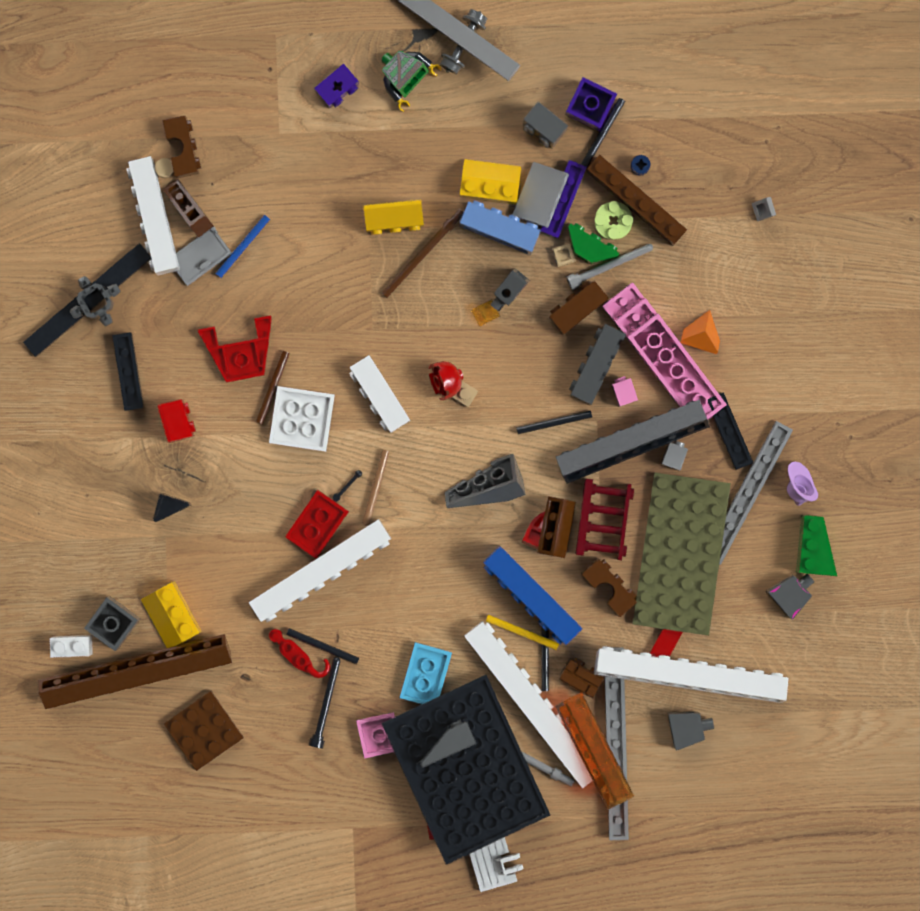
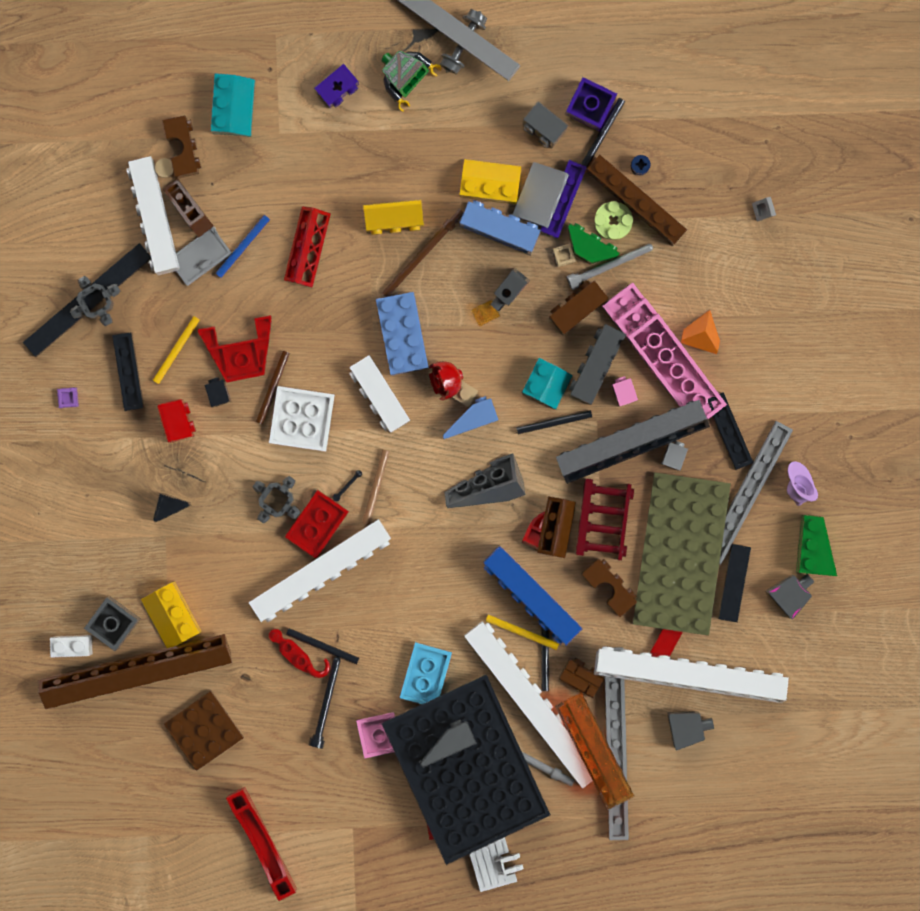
(67, 397): none -> medium lavender tile
(176, 349): none -> yellow bar
(217, 392): none -> black brick
(232, 105): none -> teal slope
(254, 827): none -> red arch
(264, 515): none -> dark grey piece
(303, 245): none -> red fence
(402, 333): none -> medium blue brick
(476, 416): none -> medium blue slope
(547, 383): none -> teal slope
(734, 583): none -> black tile

